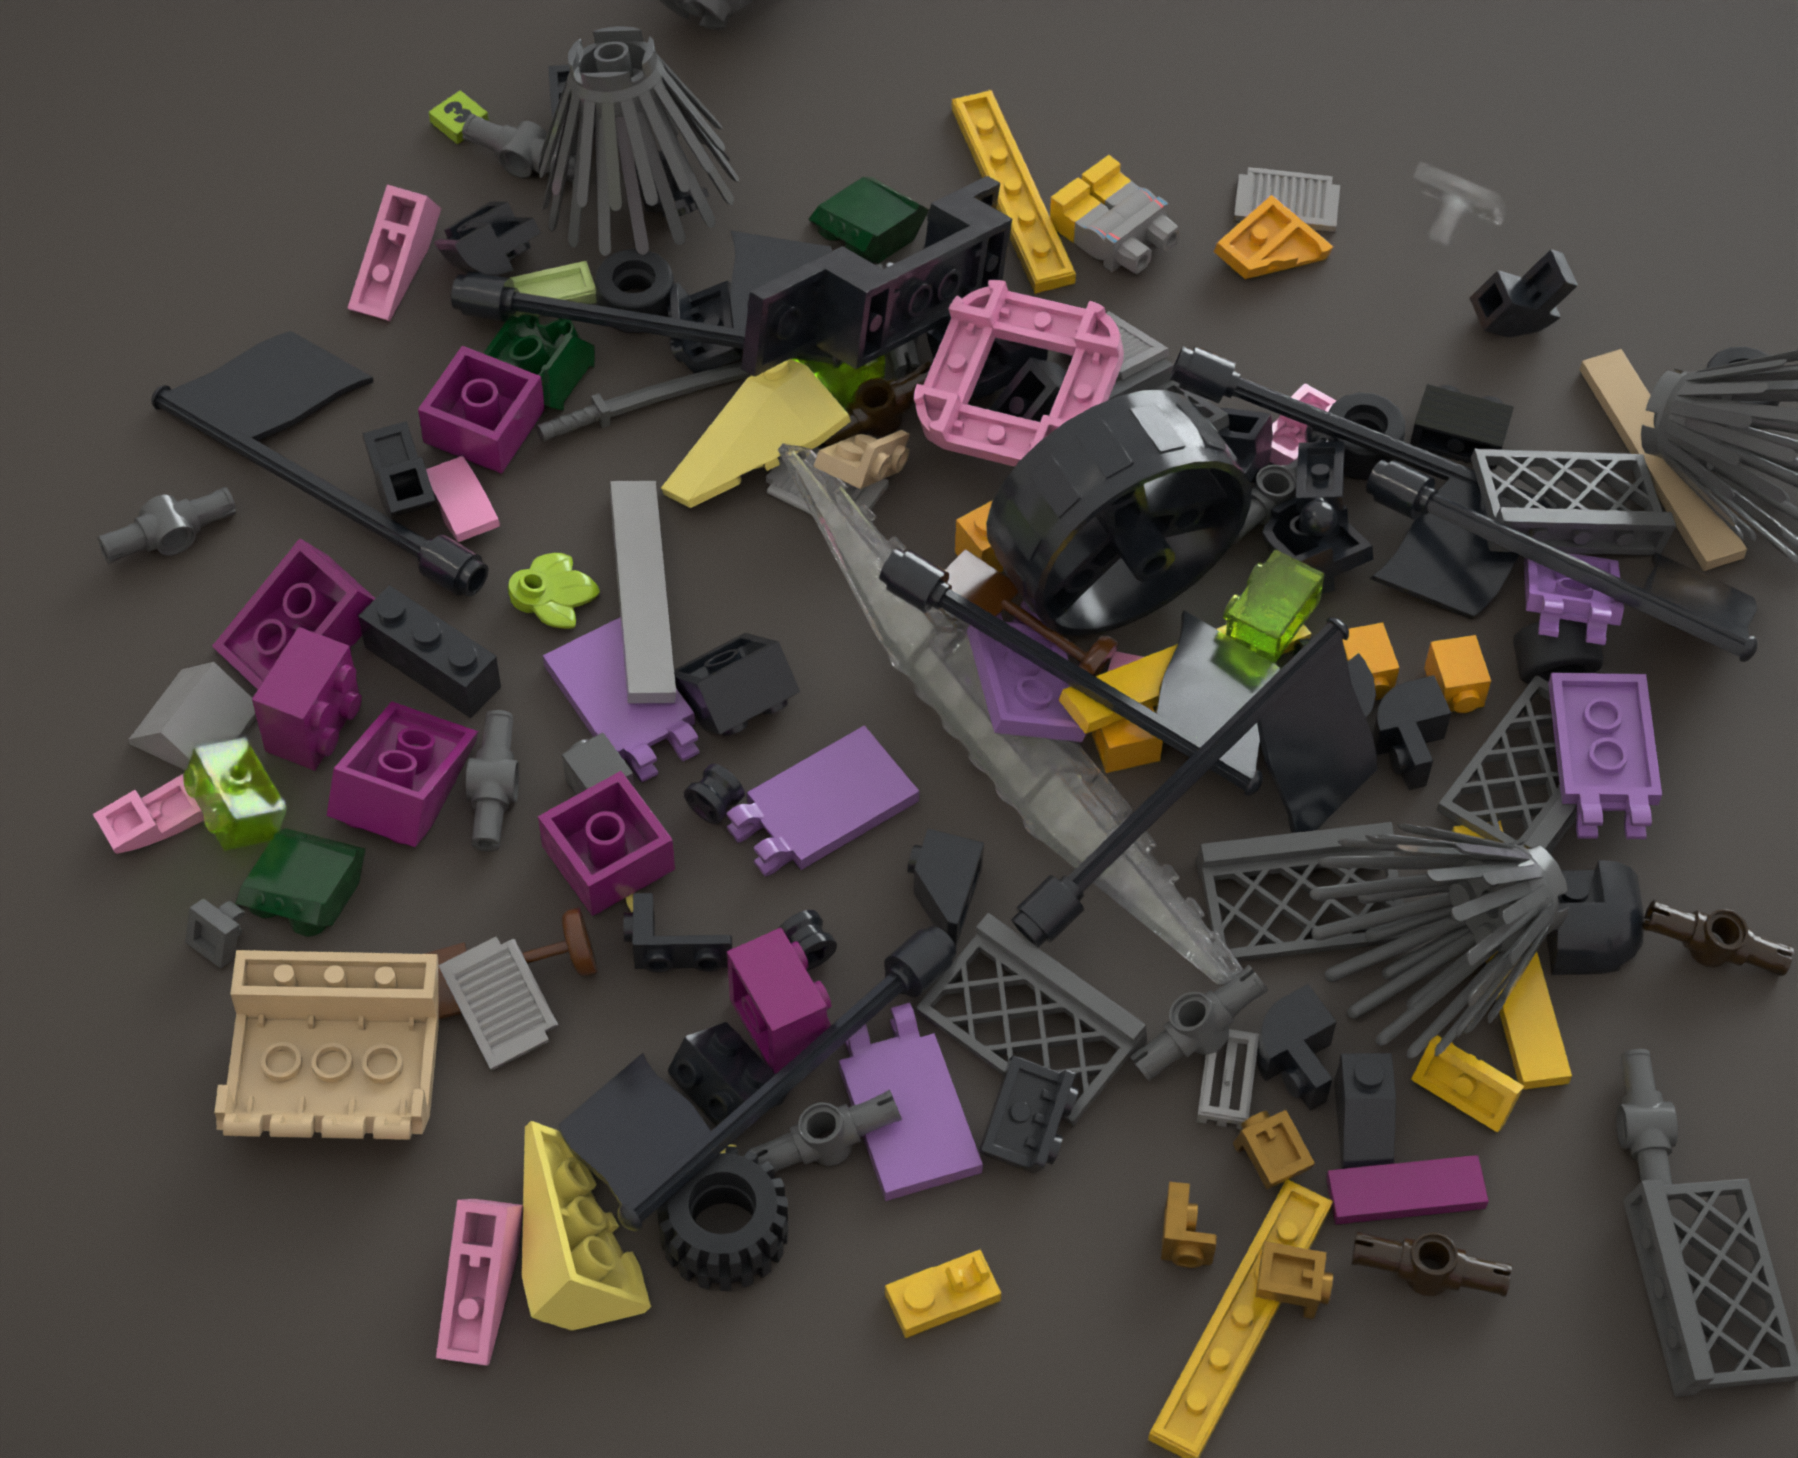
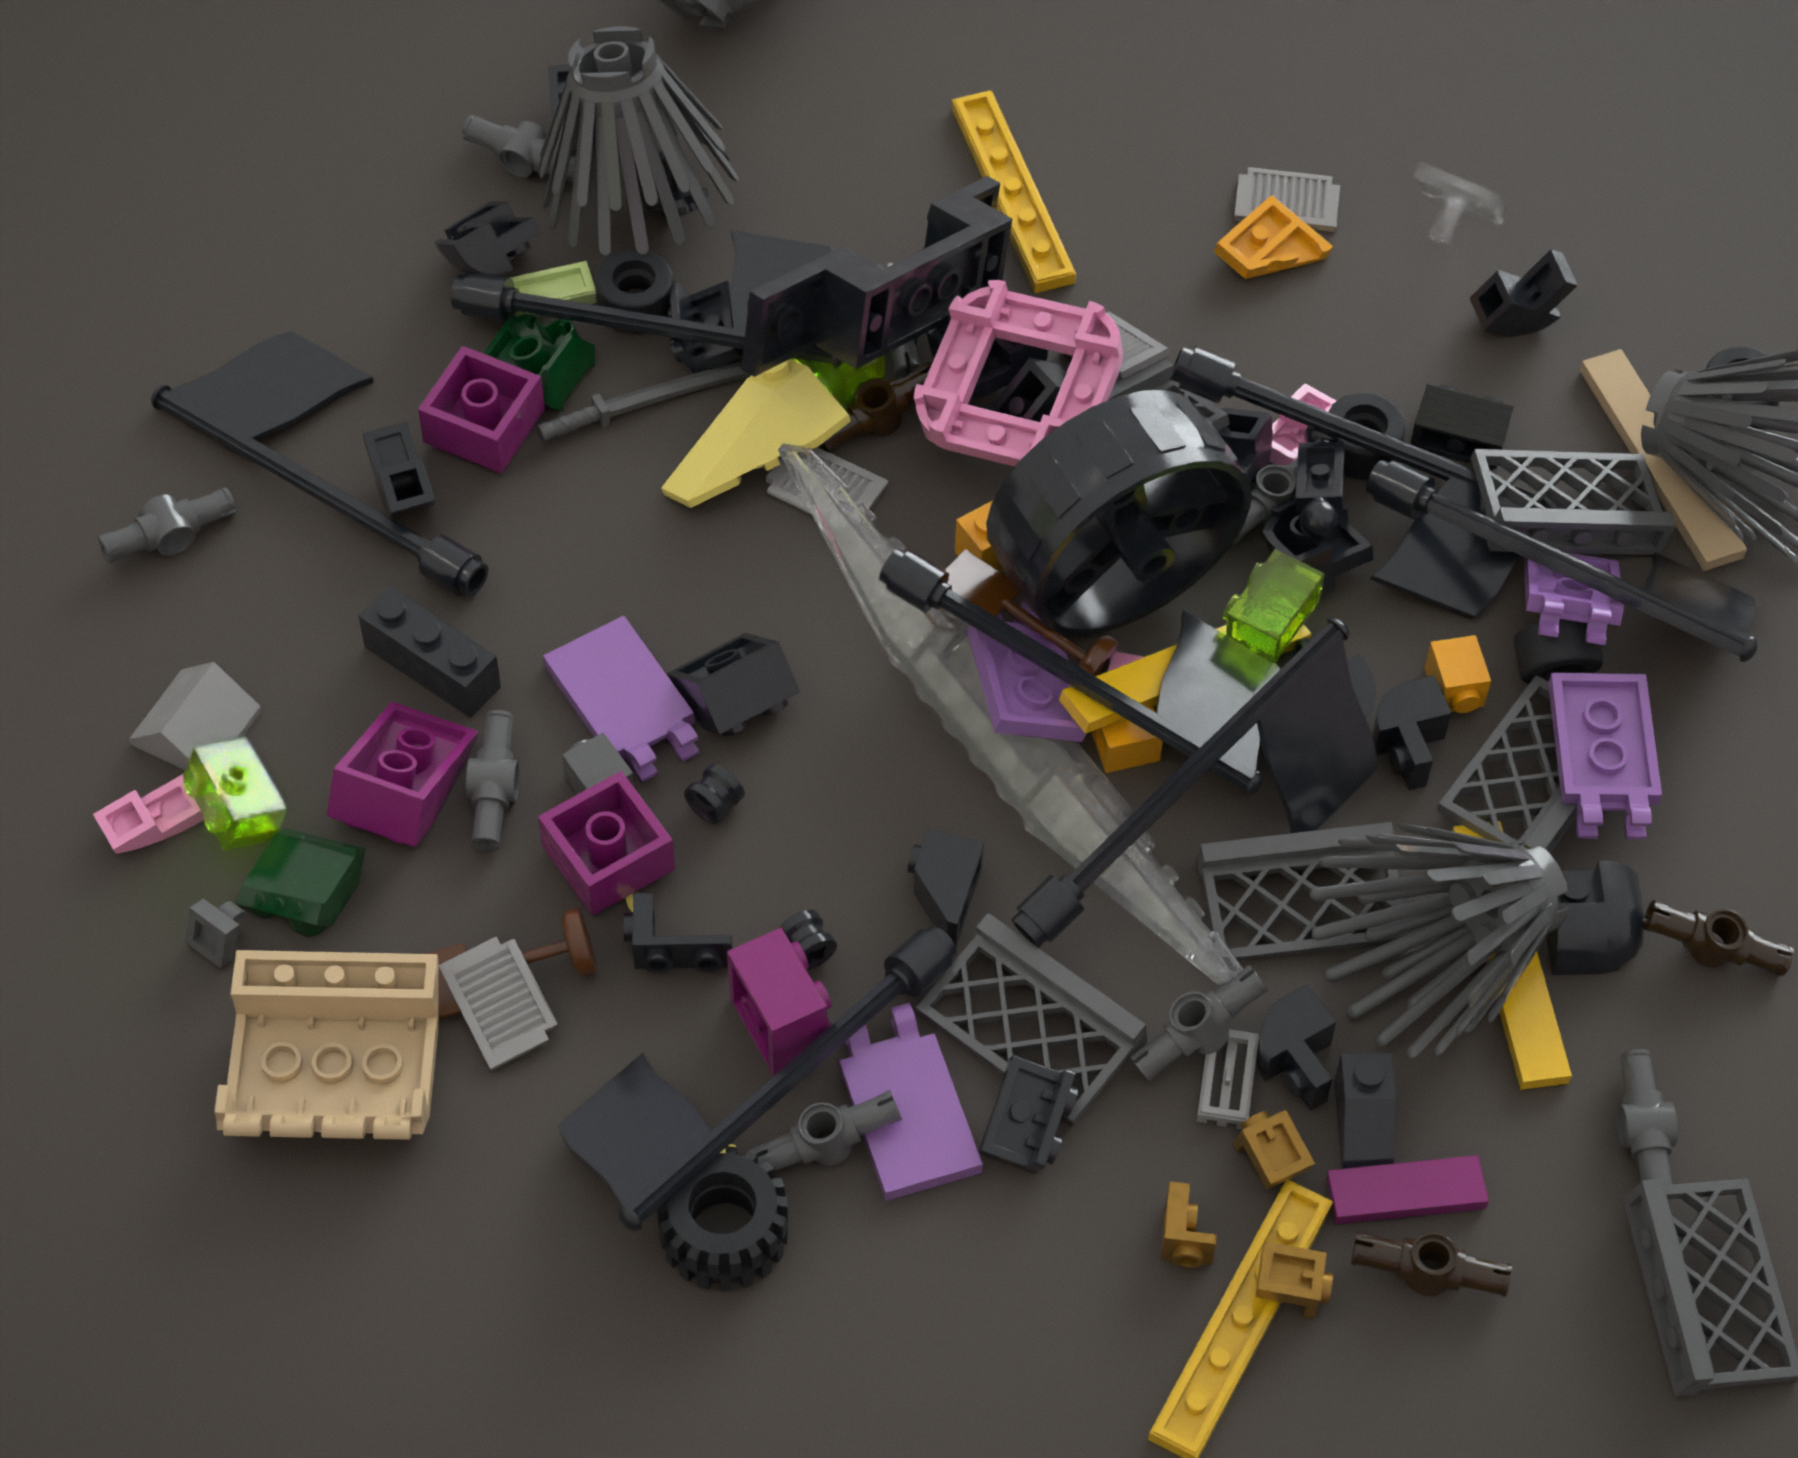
(300, 592): magenta slope -> none
(307, 699): magenta brick -> none
(394, 252): bright pink slope -> none
(452, 114): lime tile -> none
(461, 499): bright pink slope -> none
(478, 1278): bright pink slope -> none
(552, 590): lime plate -> none
(569, 1250): light yellow wedge -> none
(642, 592): light grey tile -> none
(719, 1071): black bracket -> none
(823, 802): medium lavender tile -> none
(864, 459): tan bracket -> none
(870, 219): dark green slope -> none
(942, 1293): yellow plate -> none
(1113, 217): light grey hips -> none
(1376, 650): light orange brick -> none
(1468, 1084): yellow plate -> none

